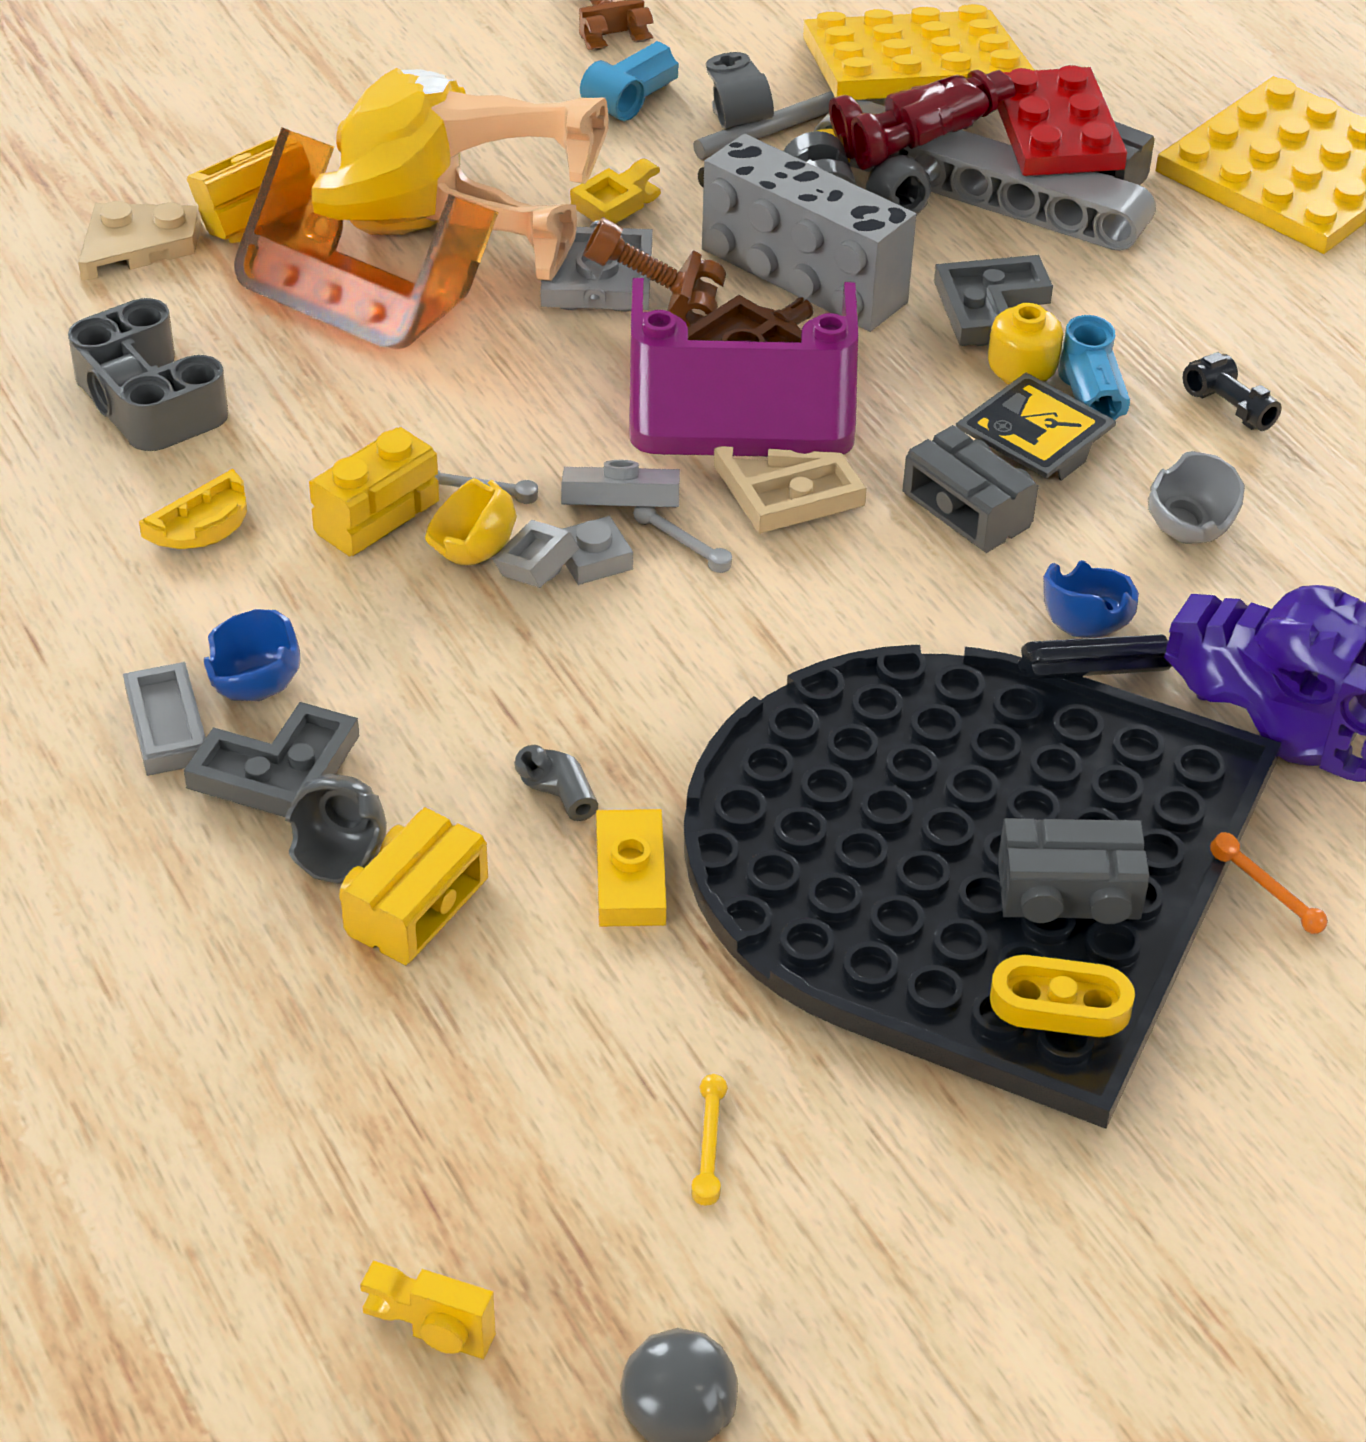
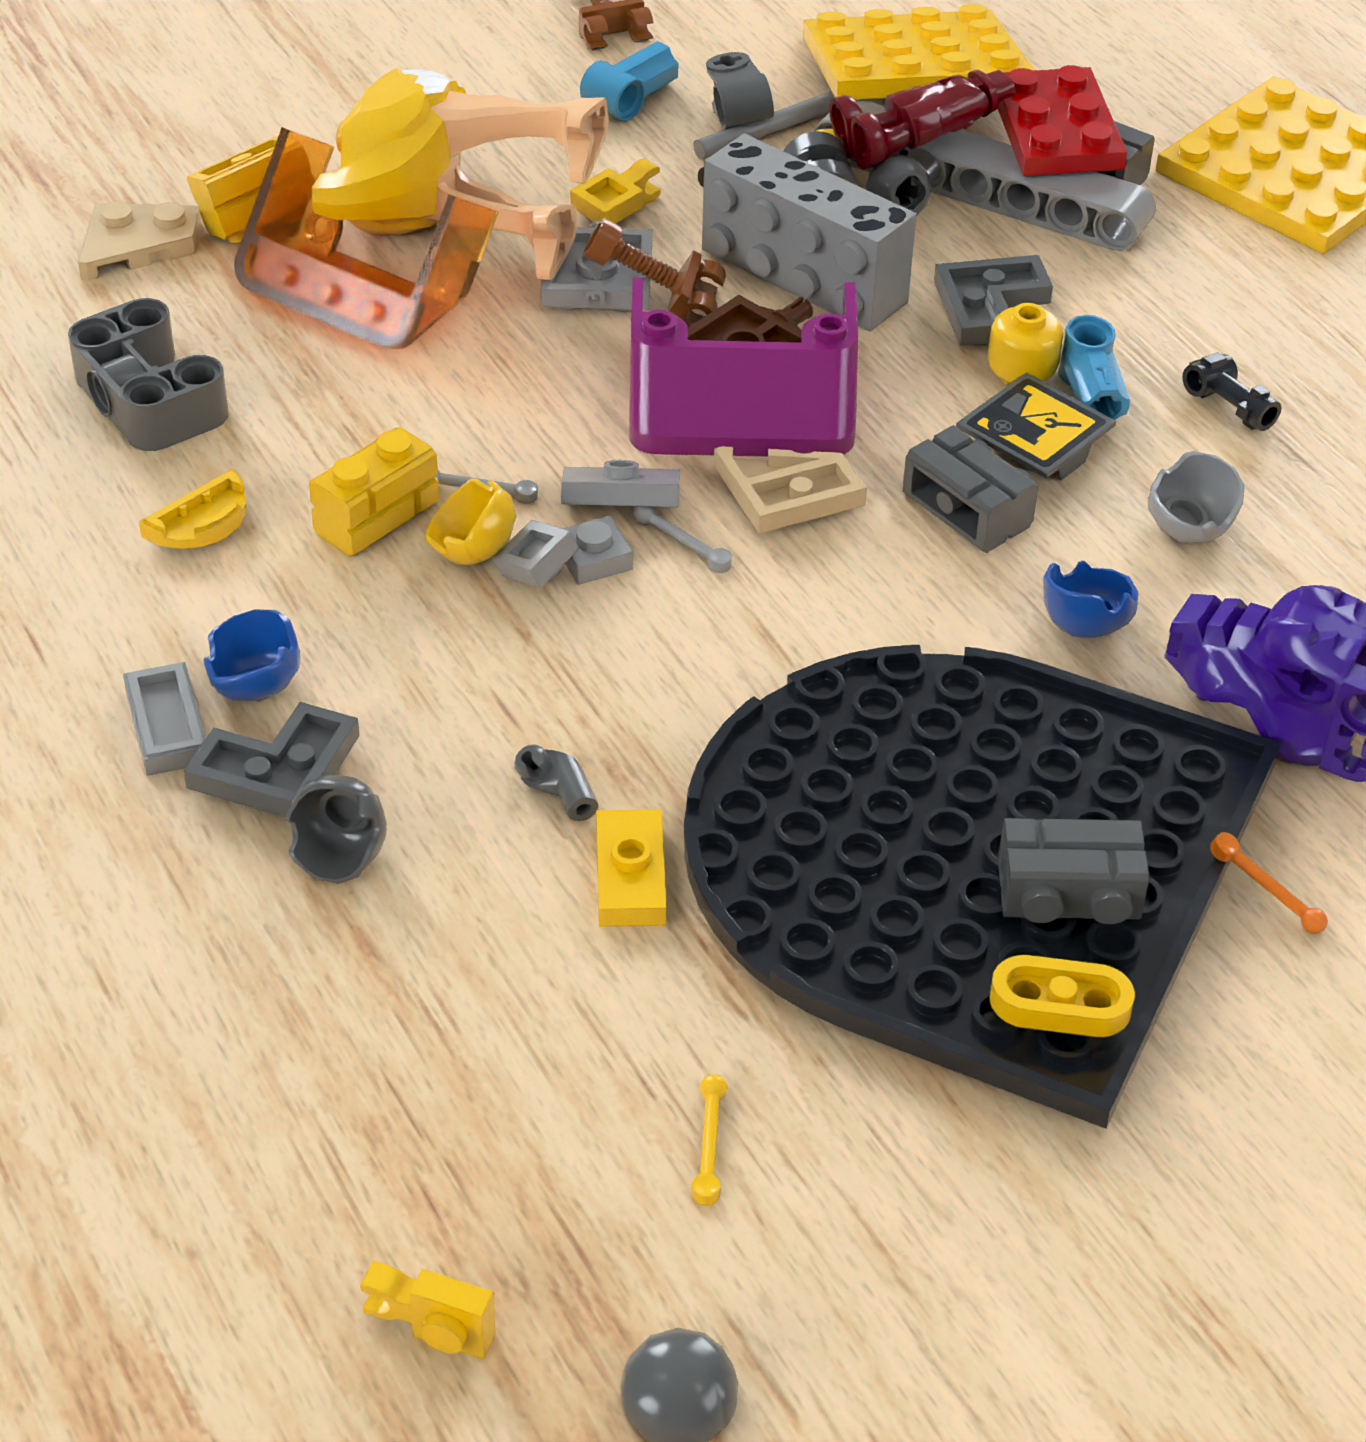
(413, 885): yellow brick -> none
(1094, 656): black axle -> none

